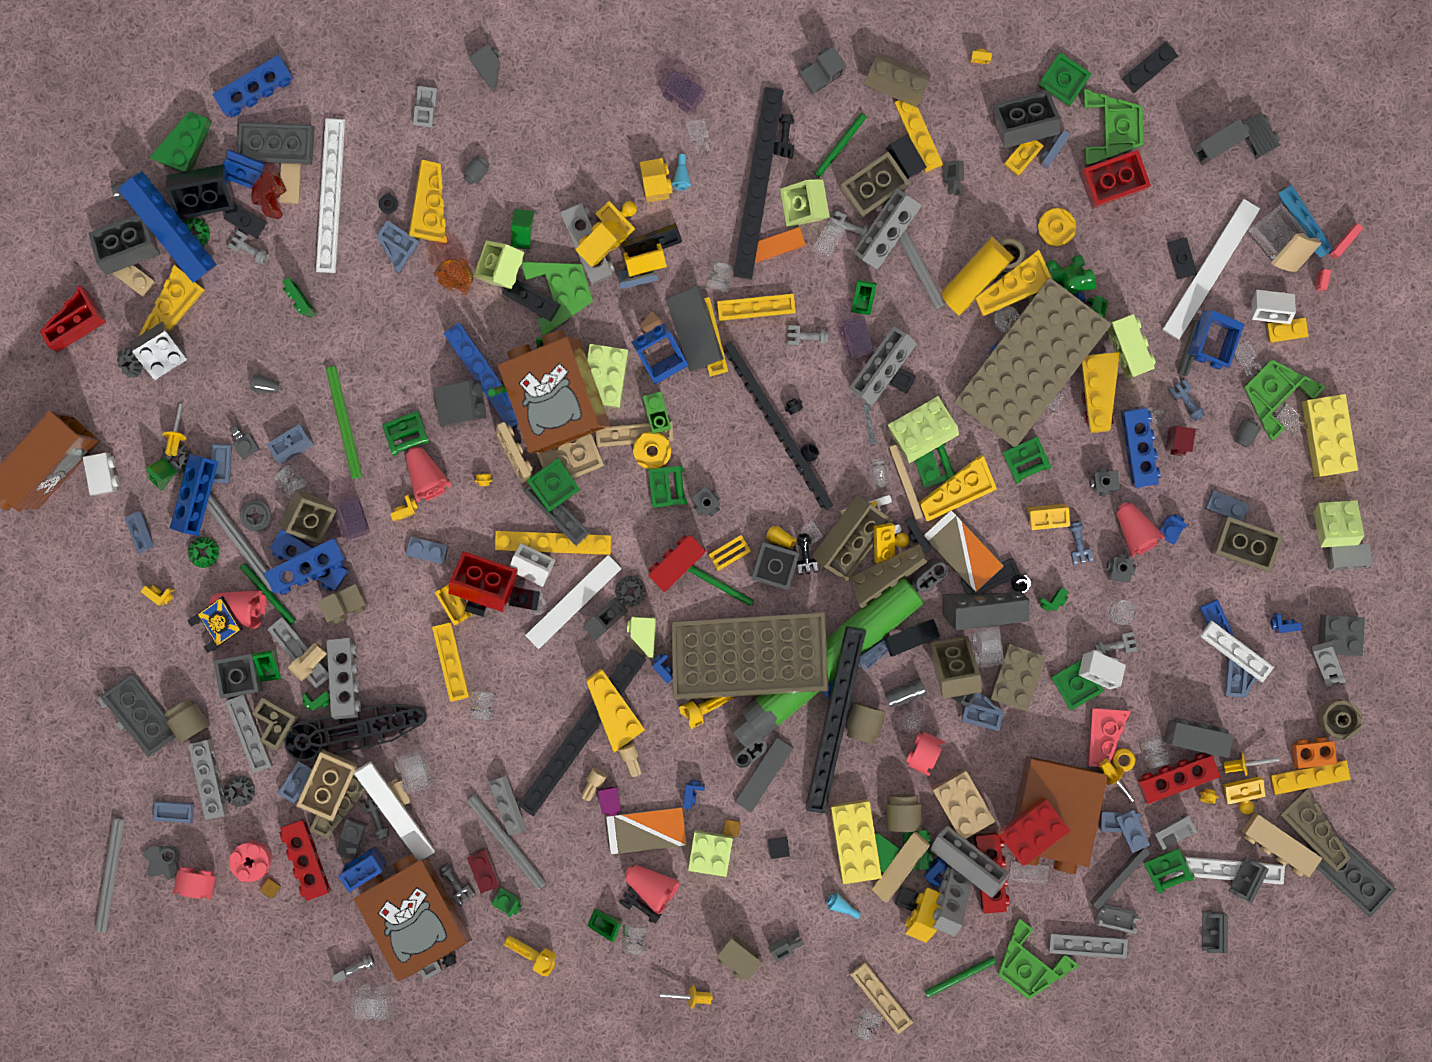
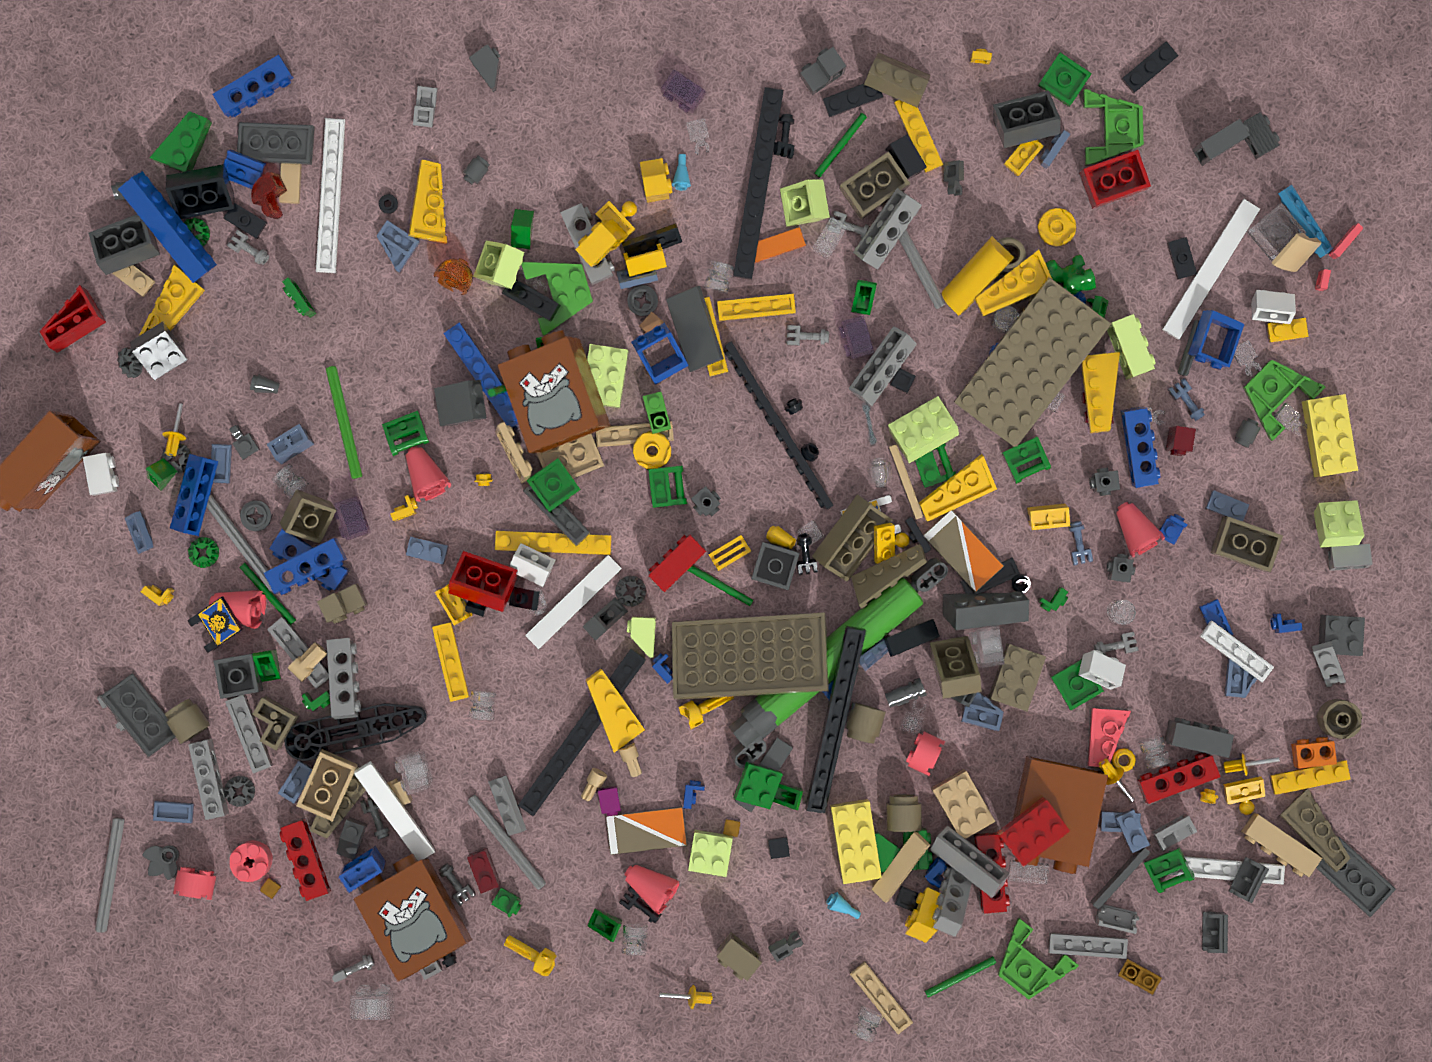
(638, 292): none -> dark grey gear
(758, 785): none -> green plate
(788, 796): none -> green slope
(850, 99): none -> black plate
(1140, 976): none -> pearl gold slope

